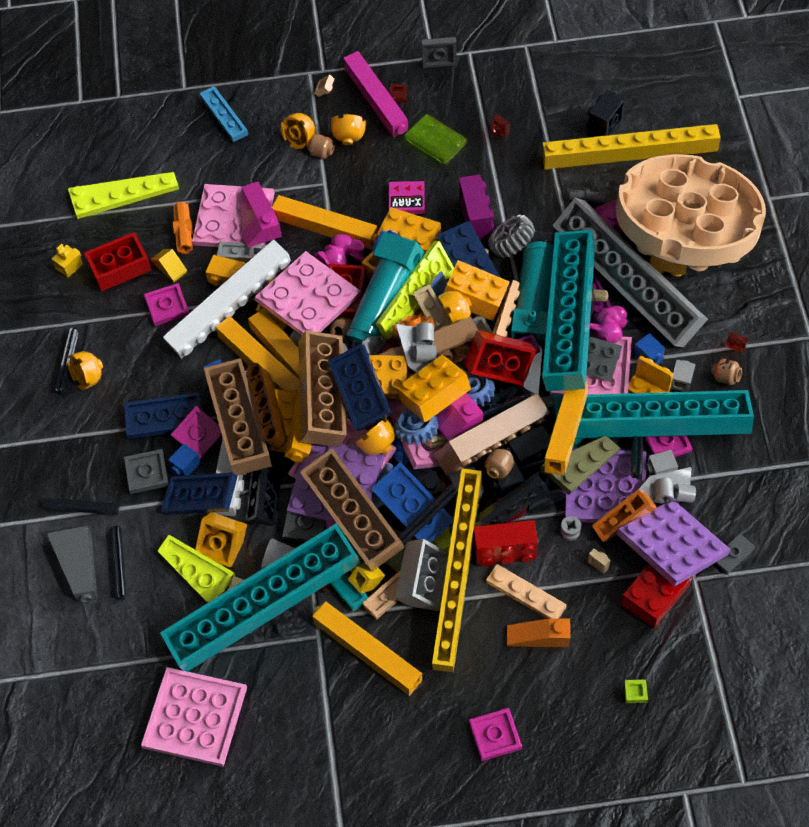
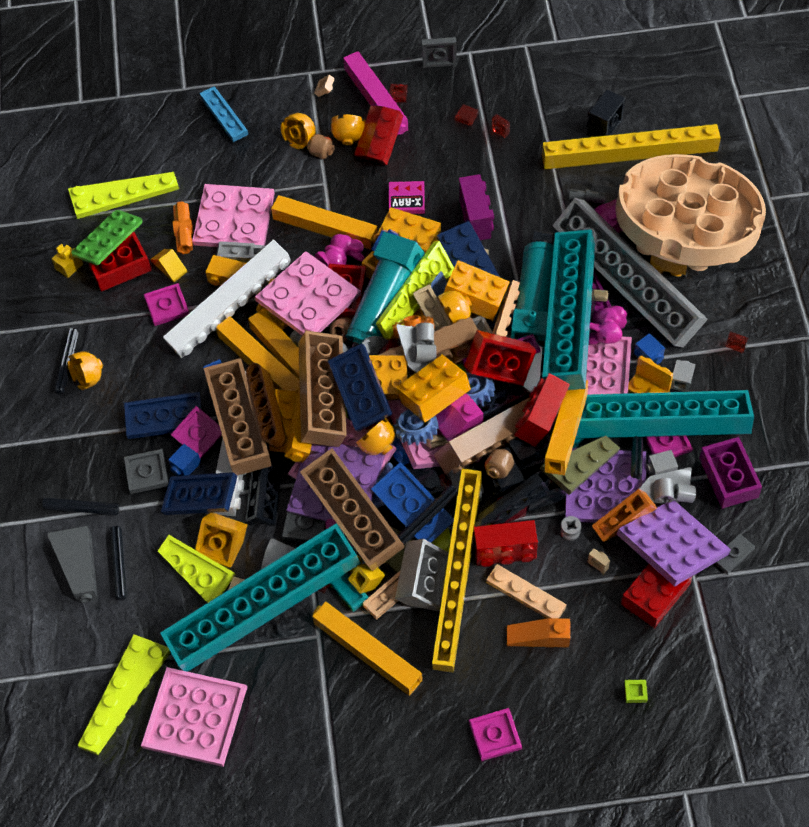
(106, 237): none -> bright green bracket
(129, 679): none -> neon yellow wing
(257, 216): dark pink wedge -> none
(379, 134): none -> red slope
(435, 138): clear neon green plate -> none
(467, 115): none -> clear red tile
(511, 236): light grey gear -> none
(541, 409): none -> red brick
(602, 358): dark grey hinge -> none
(727, 372): medium nougat head -> none
(730, 472): none -> magenta brick

